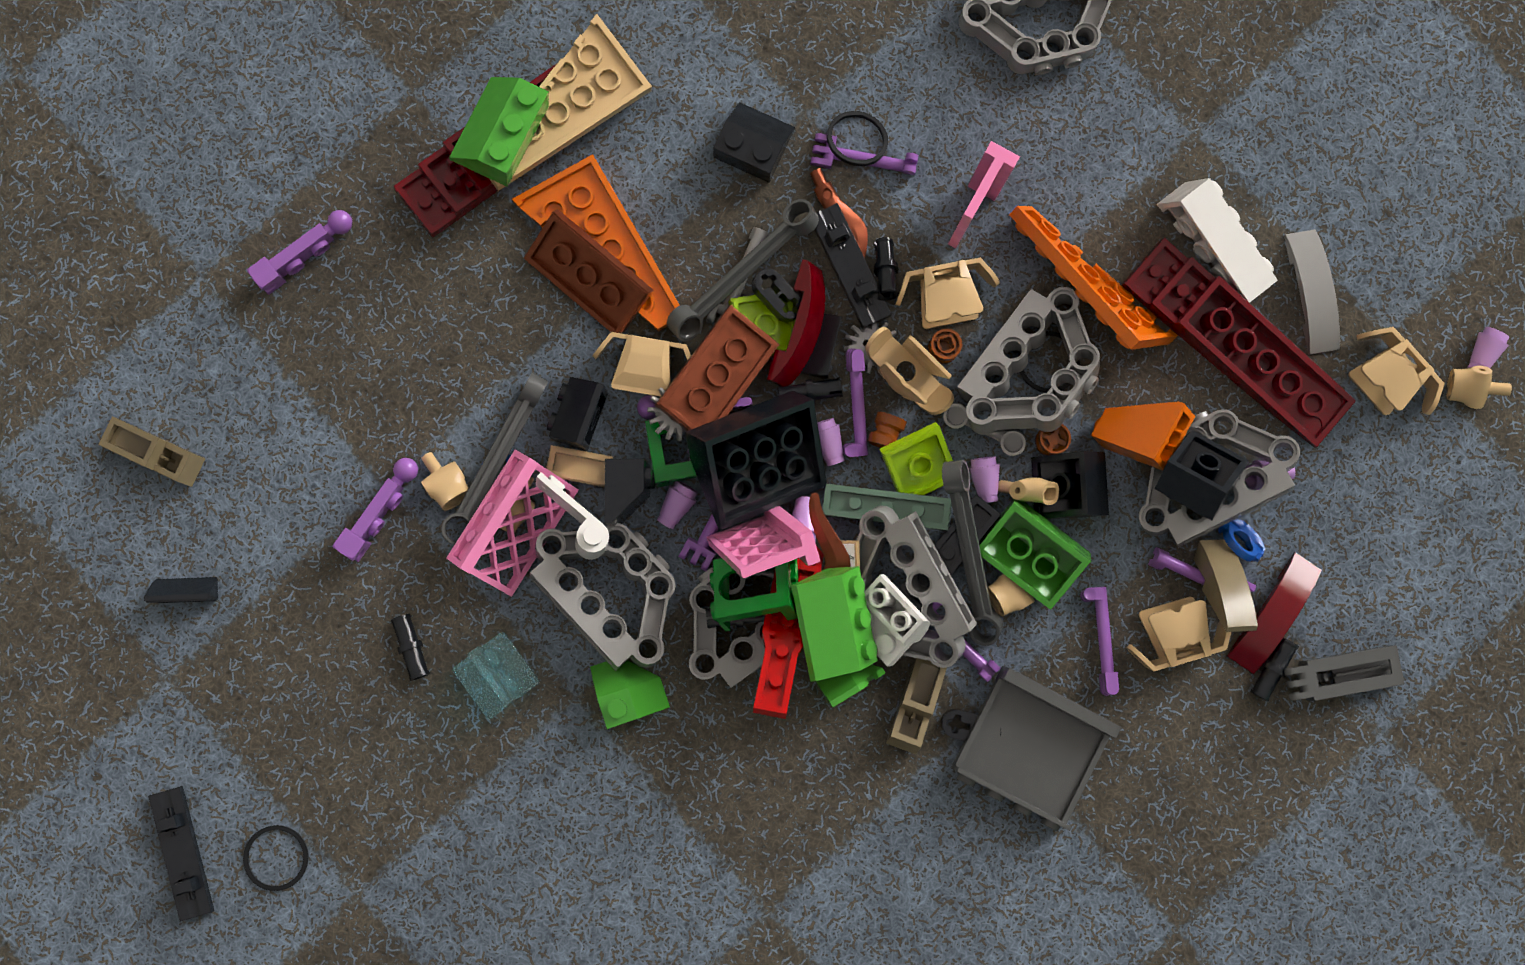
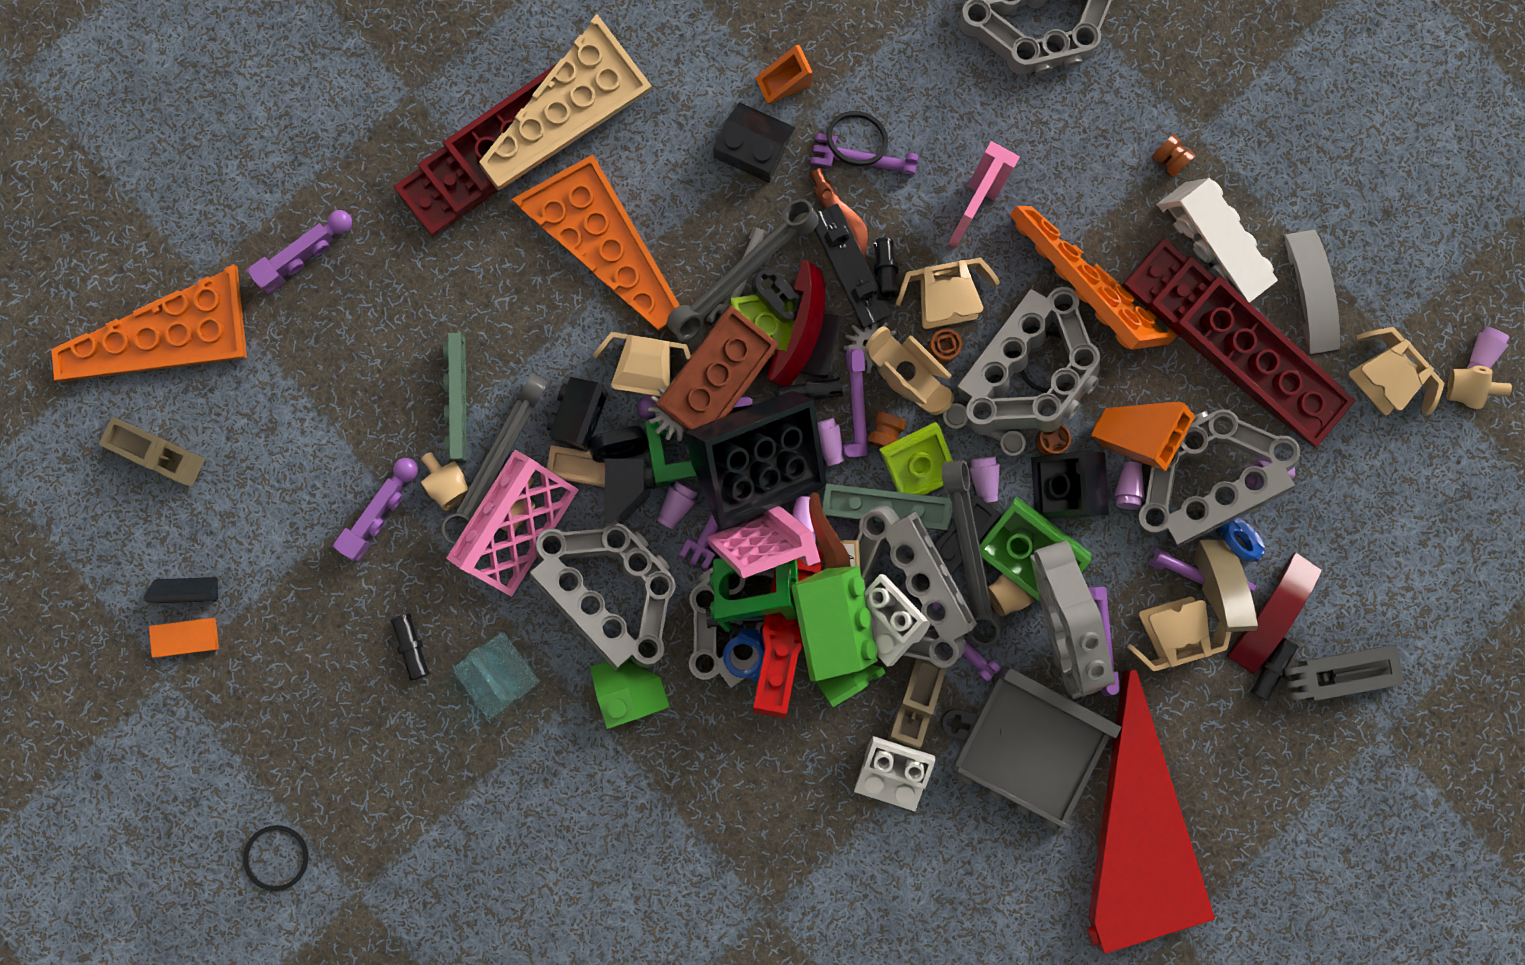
(172, 332): none -> orange wing
(181, 853): black hinge -> none
(183, 637): none -> orange tile
(455, 384): none -> sand green plate
(501, 128): bright green slope -> none
(587, 273): copper tile -> none
(592, 534): white door -> none
(618, 444): none -> black beam
(751, 638): none -> blue piece
(785, 76): none -> orange slope
(894, 773): none -> white brick
(1031, 490): tan piece -> none
(1072, 621): none -> light grey brick
(1130, 487): none -> lavender cone
(1145, 860): none -> red slope
(1173, 155): none -> dark orange wheel
(1201, 475): black slope -> none

